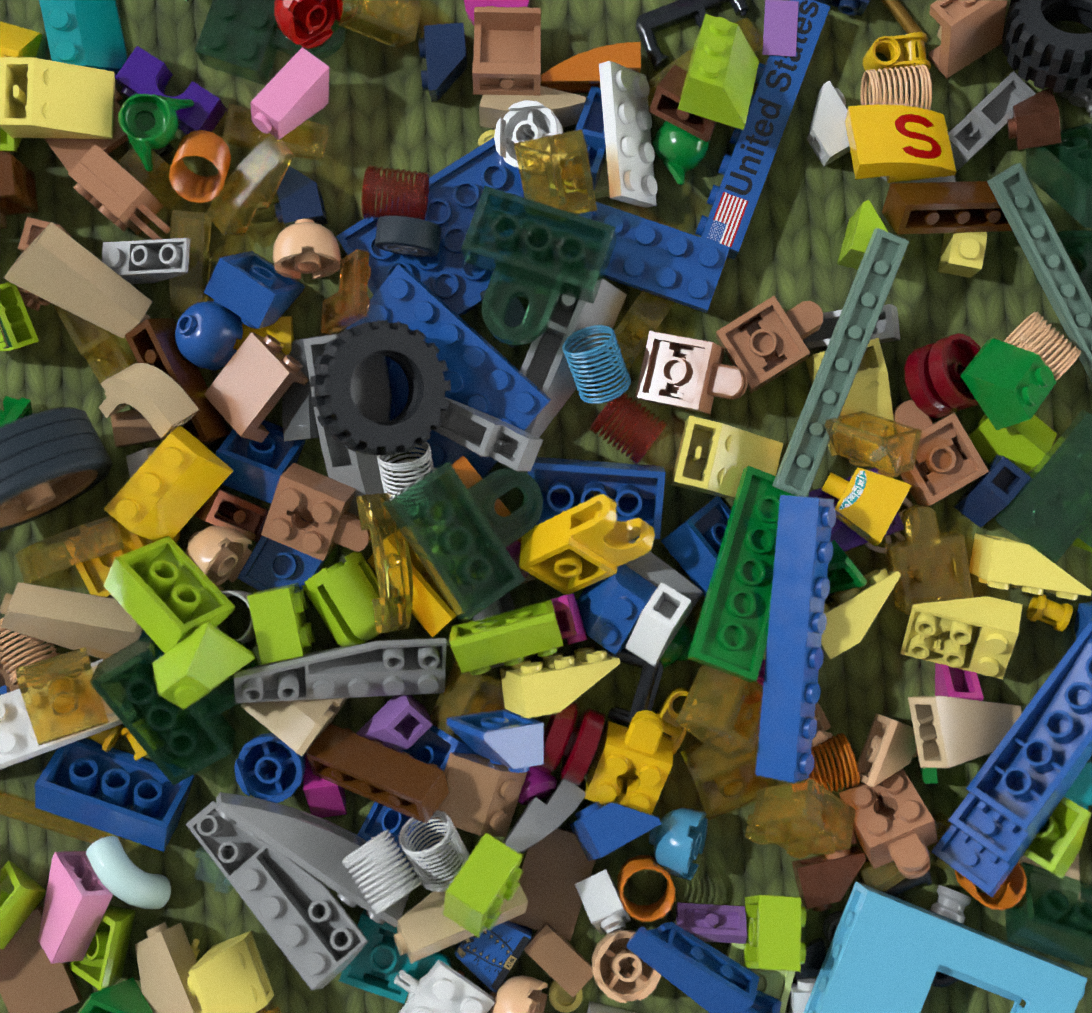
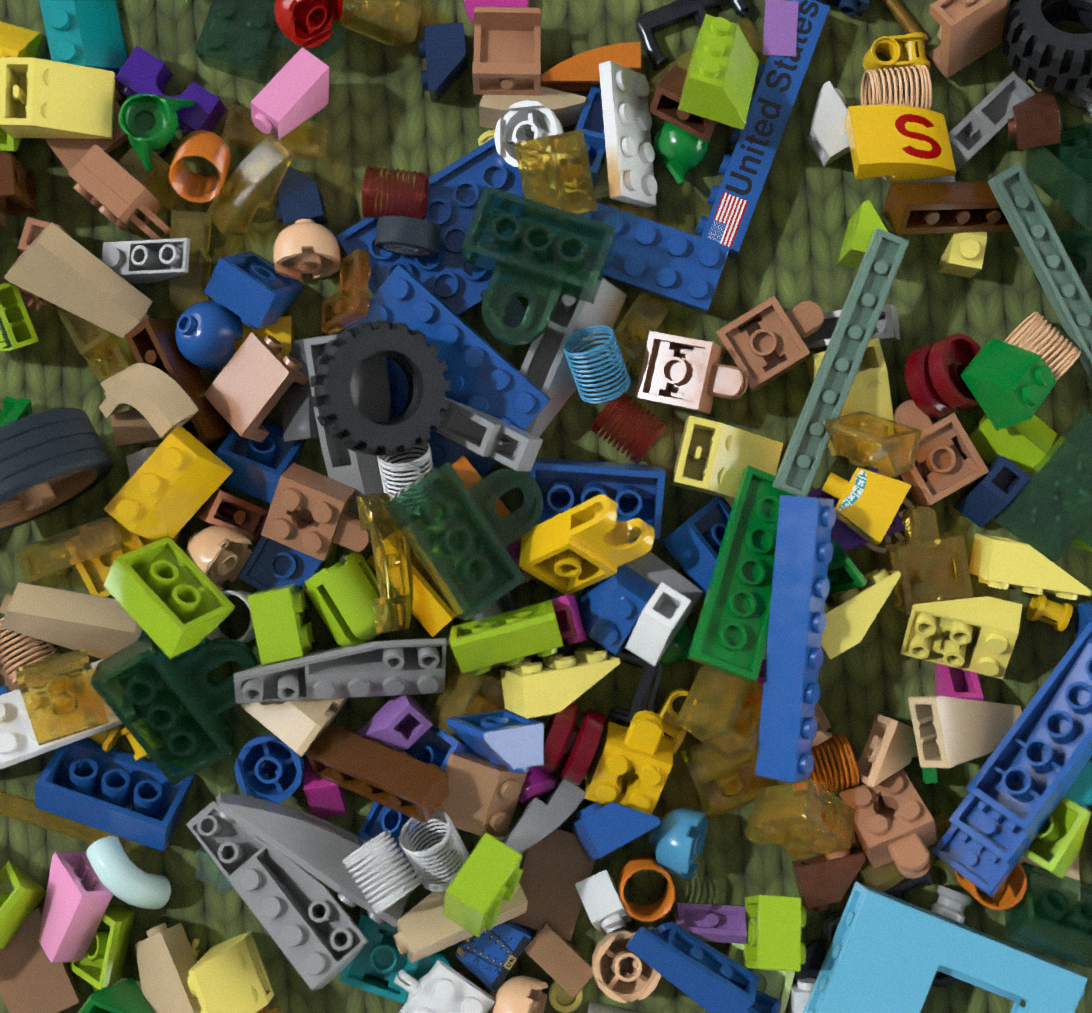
(199, 665): lime slope -> none

